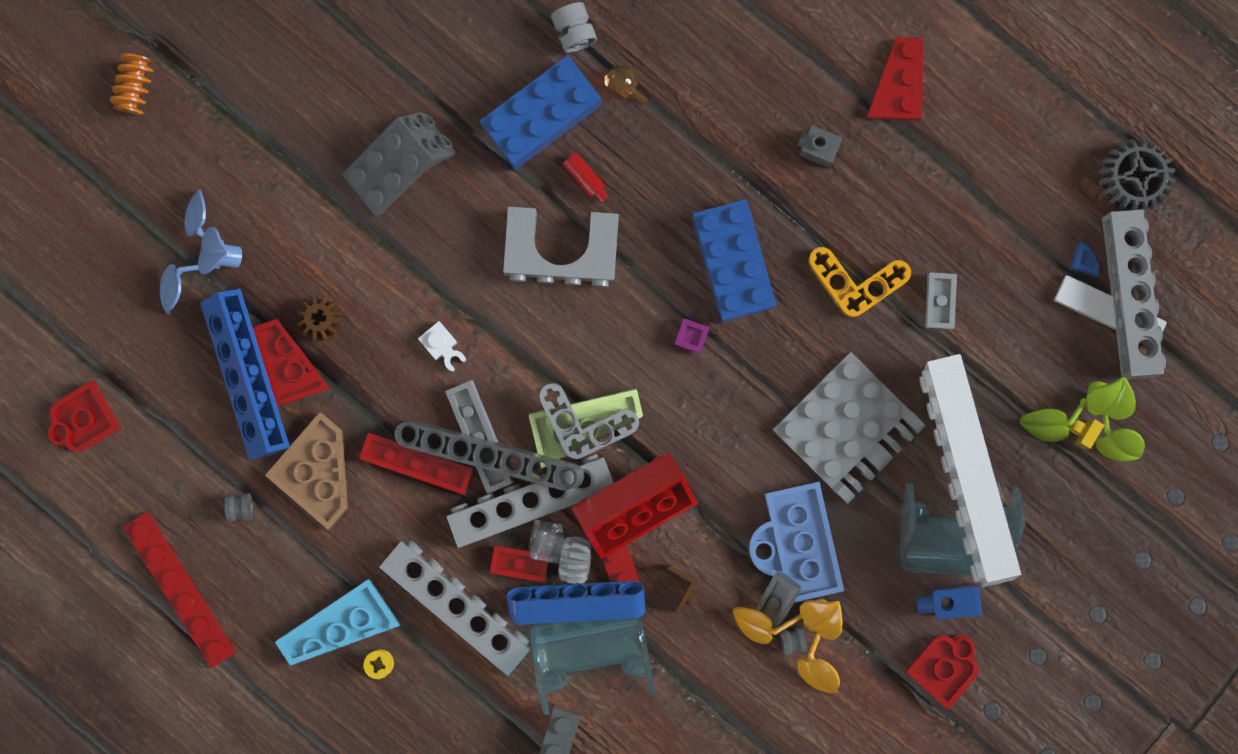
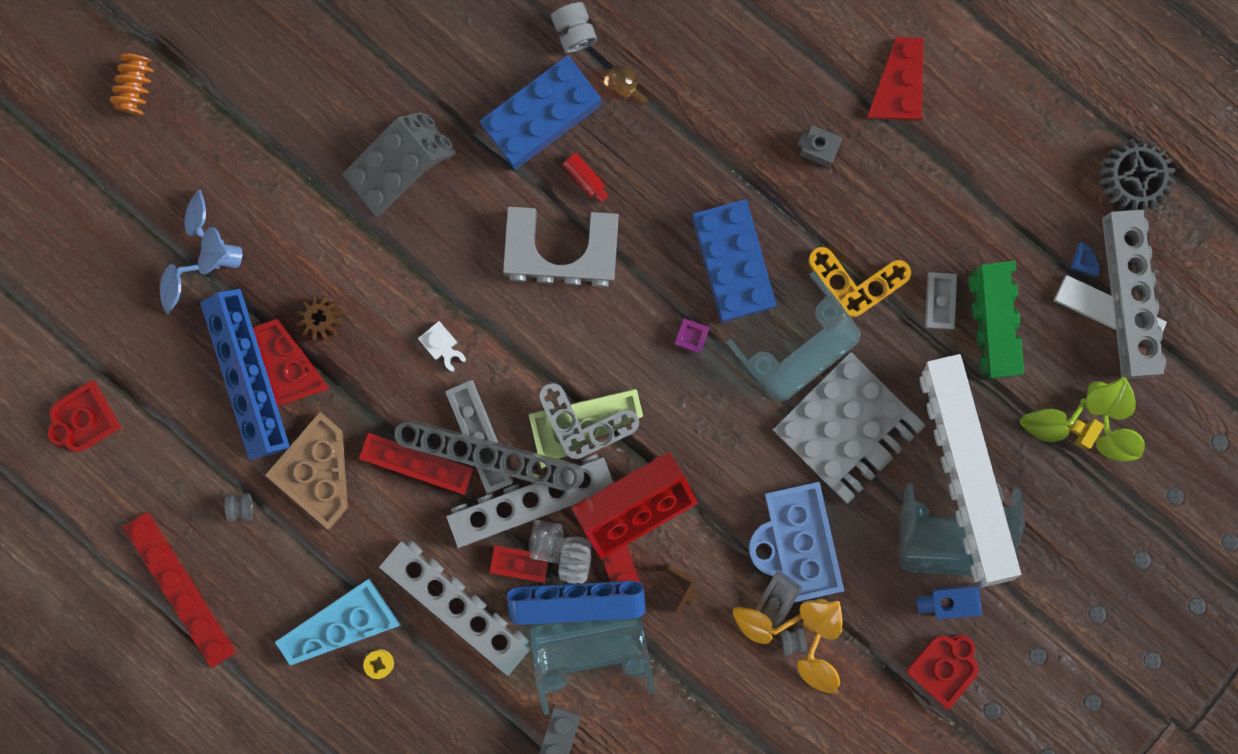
(813, 357): none -> clear light blue windscreen
(997, 320): none -> green wedge

